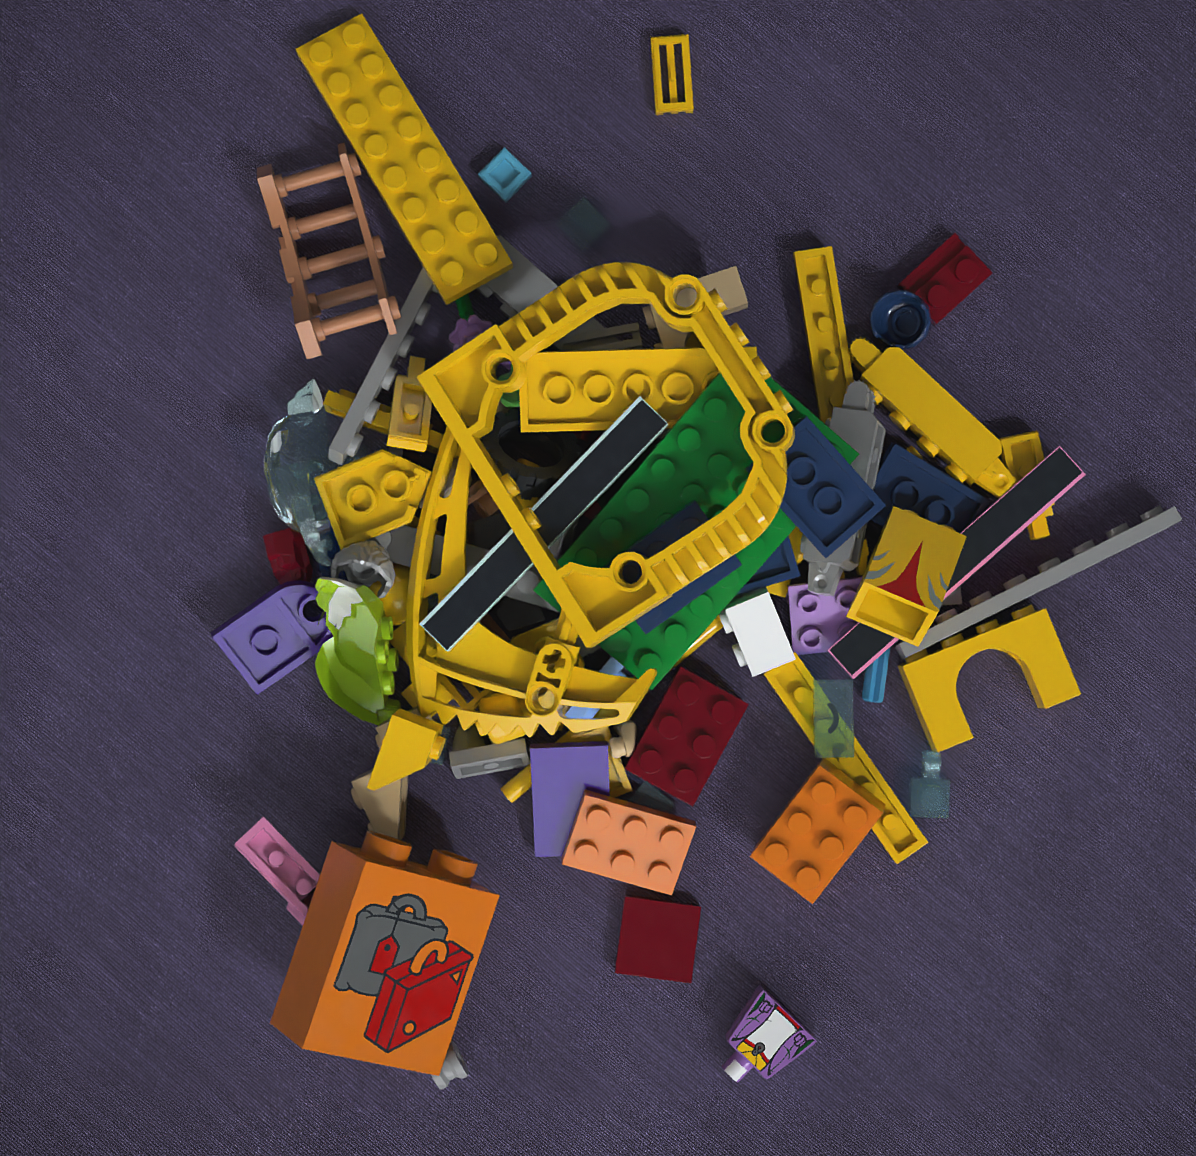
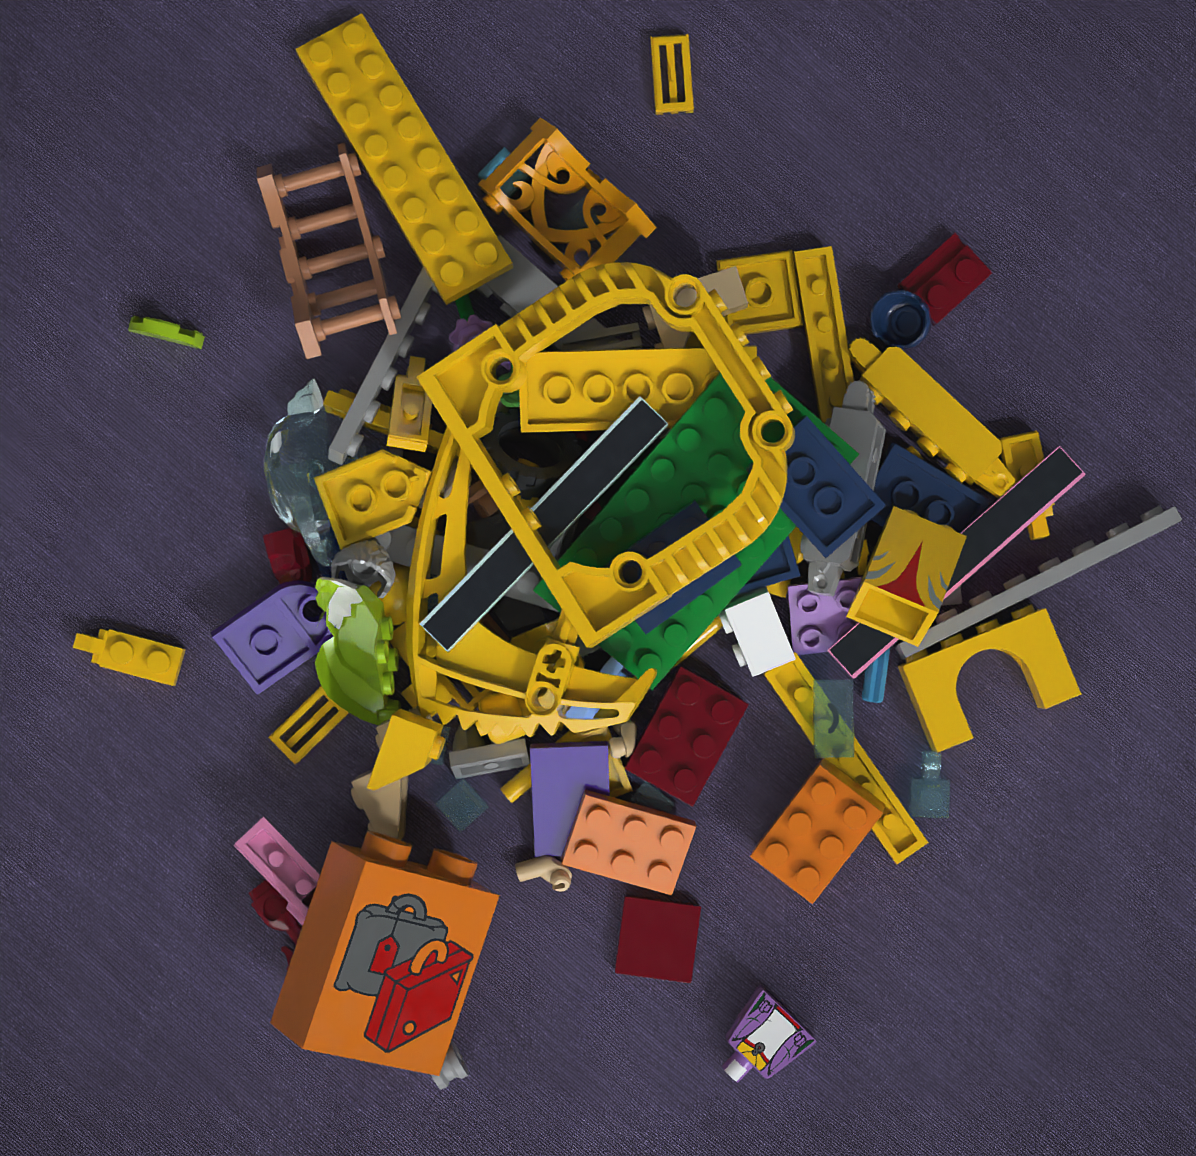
(133, 655): none -> yellow hinge
(166, 331): none -> lime tile
(272, 909): none -> dark red piece
(286, 747): none -> yellow tile
(462, 805): none -> clear light blue tile
(546, 868): none -> tan arm
(557, 155): none -> light orange fence
(770, 292): none -> yellow tile

